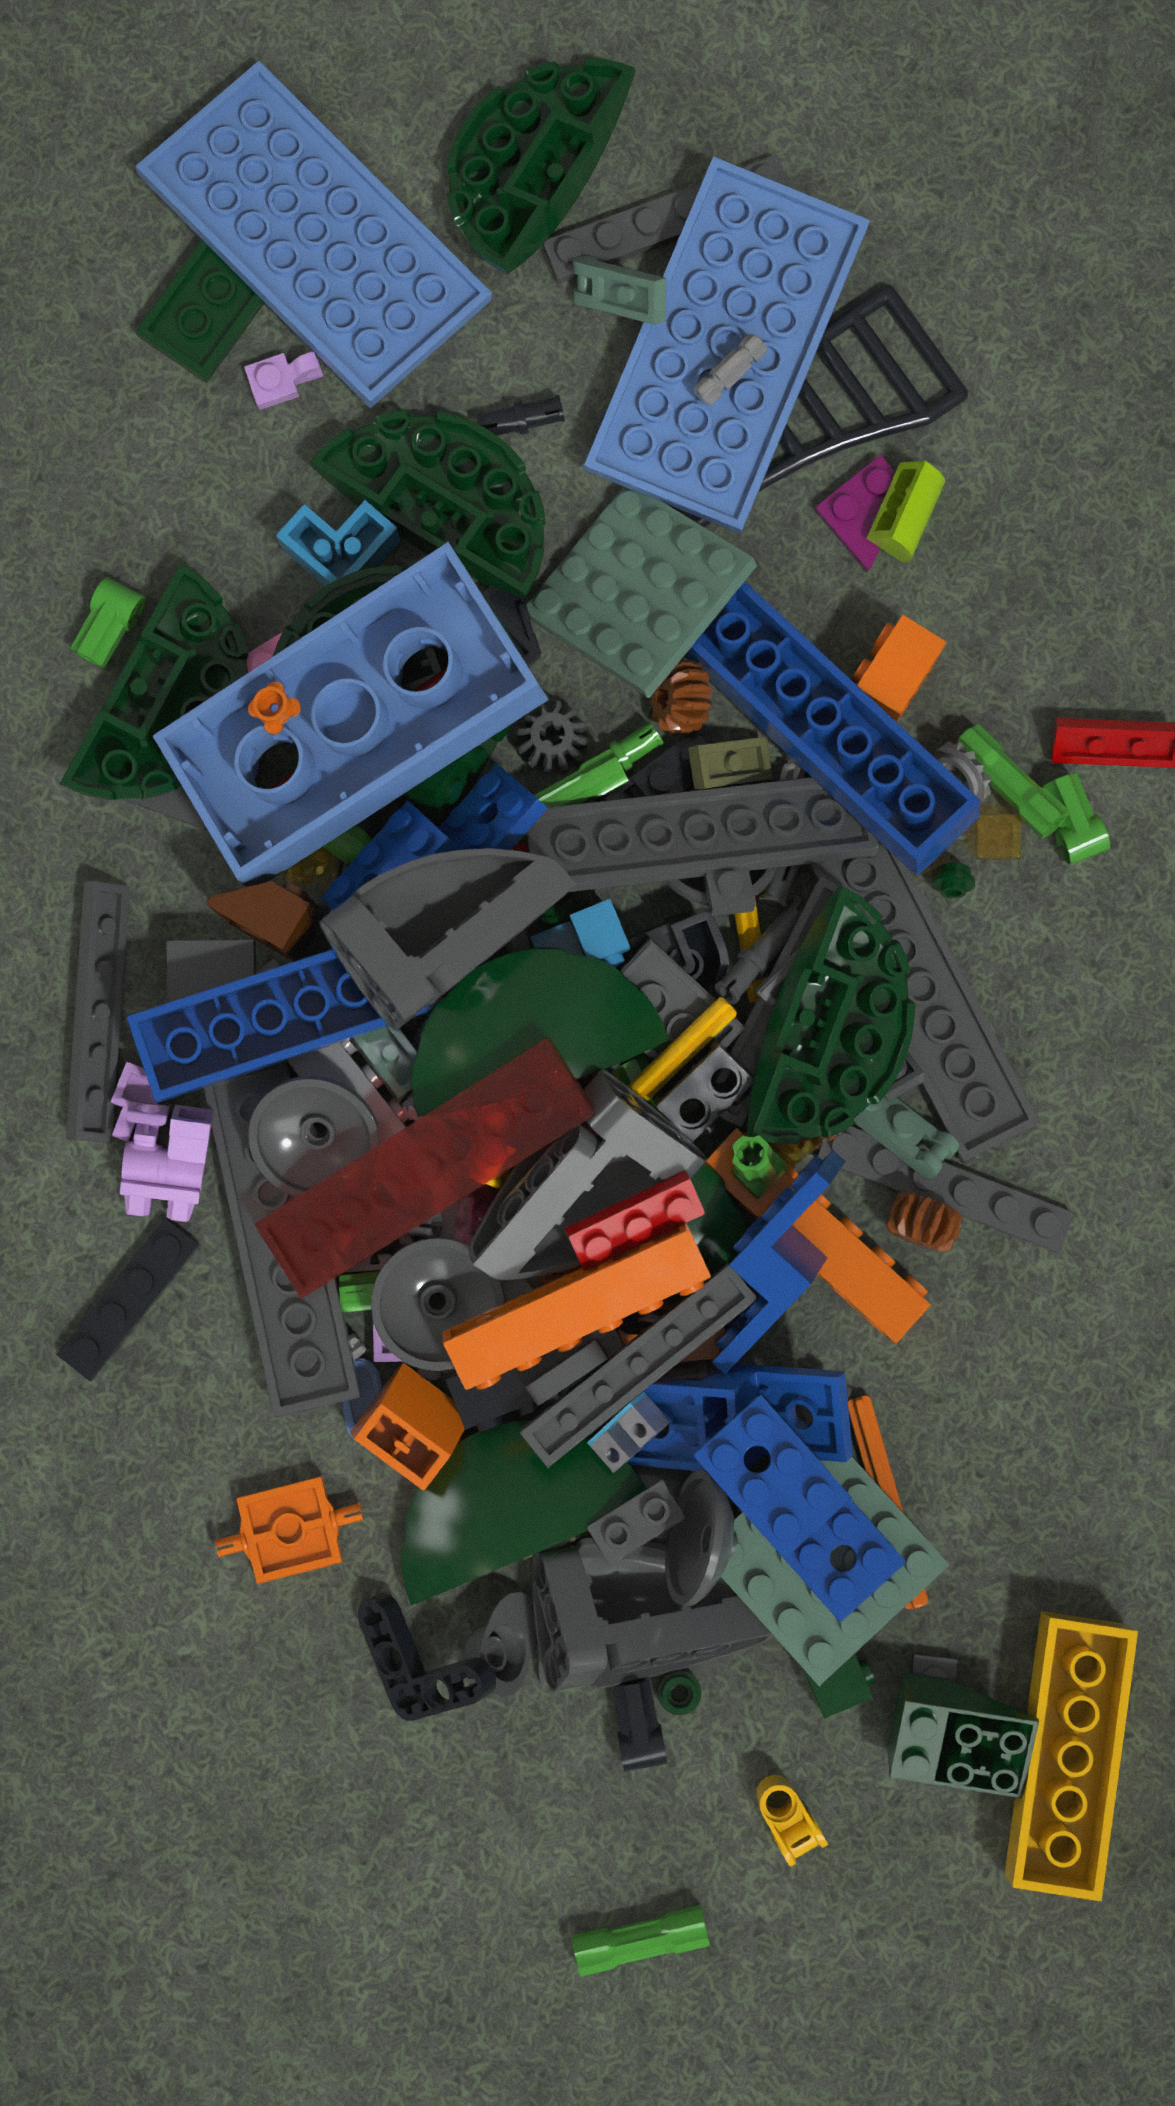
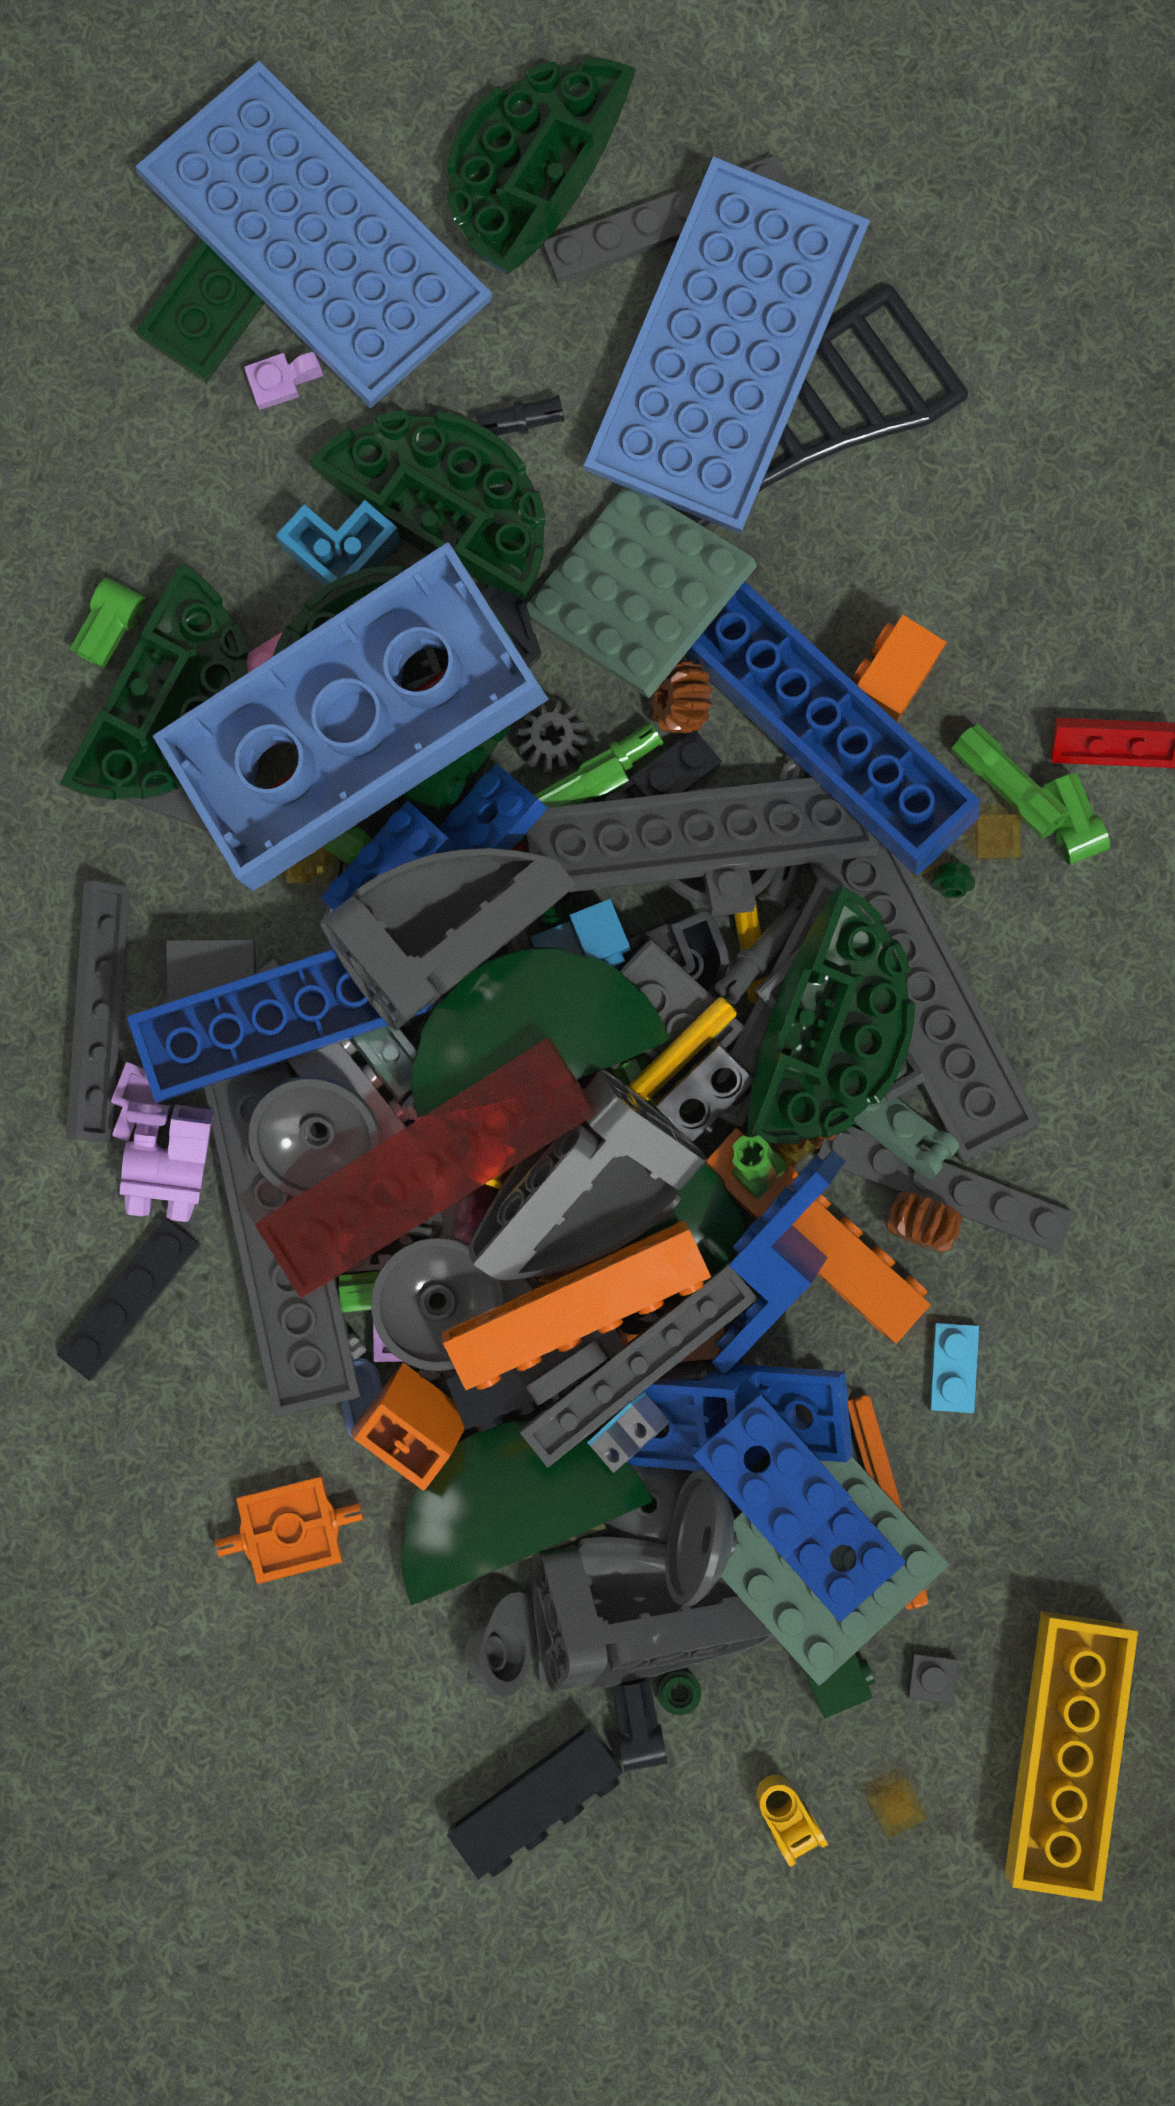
(264, 699): orange plate -> none
(272, 915): reddish brown slope -> none
(411, 1677): black beam -> none
(535, 1801): none -> black brick
(607, 1948): bright green axle -> none
(619, 290): sand green plate -> none
(634, 1220): red plate -> none
(635, 1522): dark grey hinge -> none
(730, 369): light grey axle -> none
(730, 763): olive plate -> none
(854, 507): magenta wing -> none
(897, 1807): none -> clear yellow plate
(906, 509): lime brick -> none
(954, 1368): none -> medium azure plate
(959, 1738): dark green slope -> none
(965, 768): light grey gear -> none

